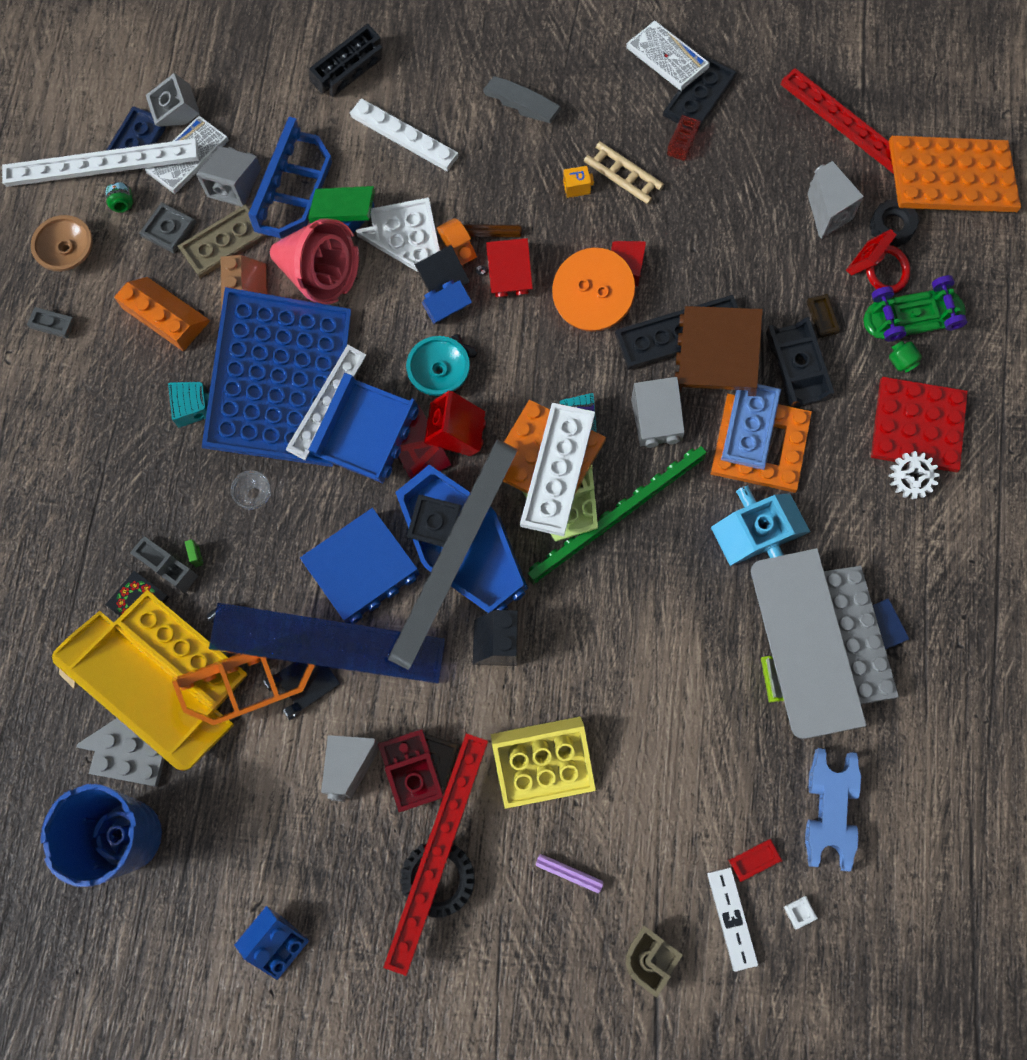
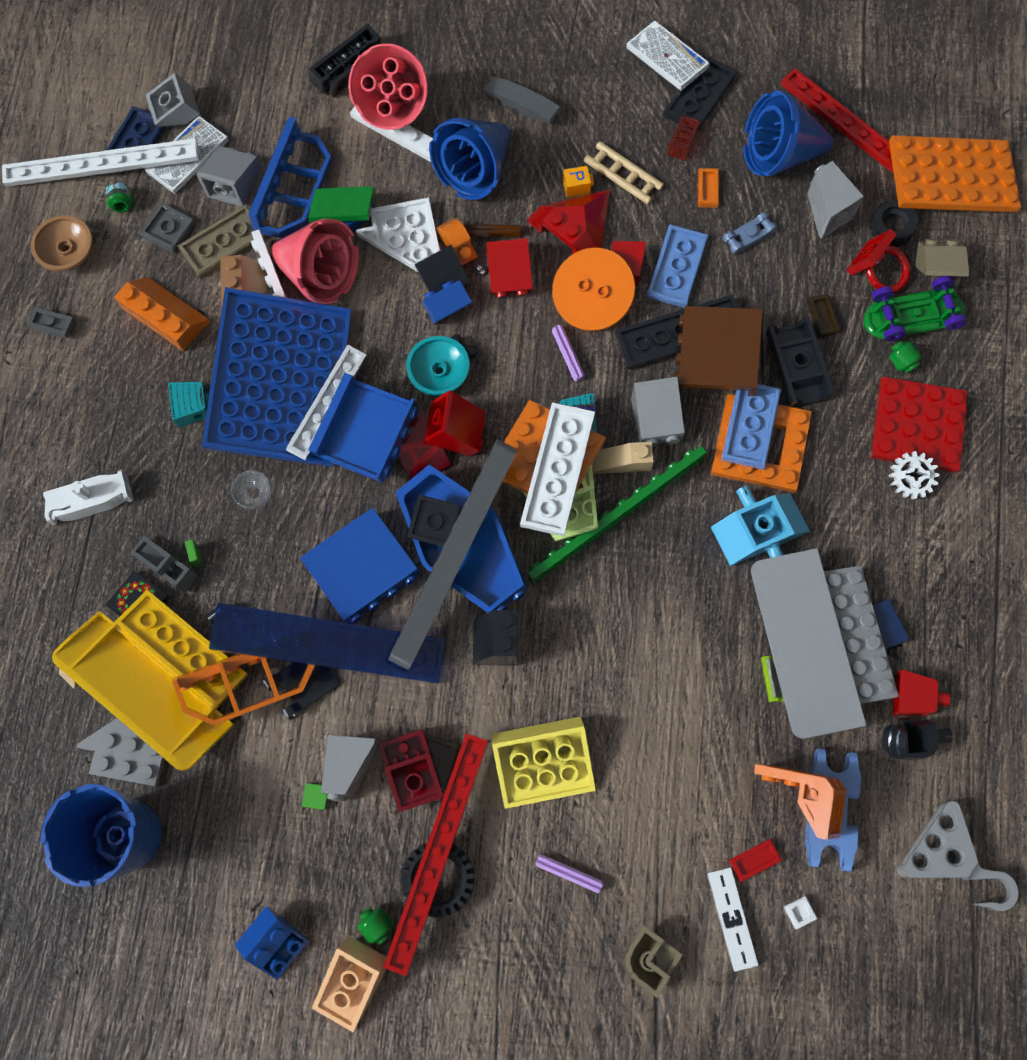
(87, 497): none -> white piece
(266, 263): none -> white plate
(313, 797): none -> bright green tile
(350, 983): none -> light nougat slope
(375, 925): none -> green head
(388, 86): none -> coral cone
(469, 155): none -> blue cone
(568, 352): none -> lavender axle
(574, 221): none -> red wedge
(624, 458): none -> tan slope
(677, 266): none -> medium blue tile
(708, 188): none -> orange tile
(750, 233): none -> sand blue plate
(782, 135): none -> blue cone
(819, 797): none -> orange bracket
(914, 739): none -> black piece
(917, 695): none -> red torso
(942, 258): none -> dark tan slope
(958, 840): none -> light grey piece

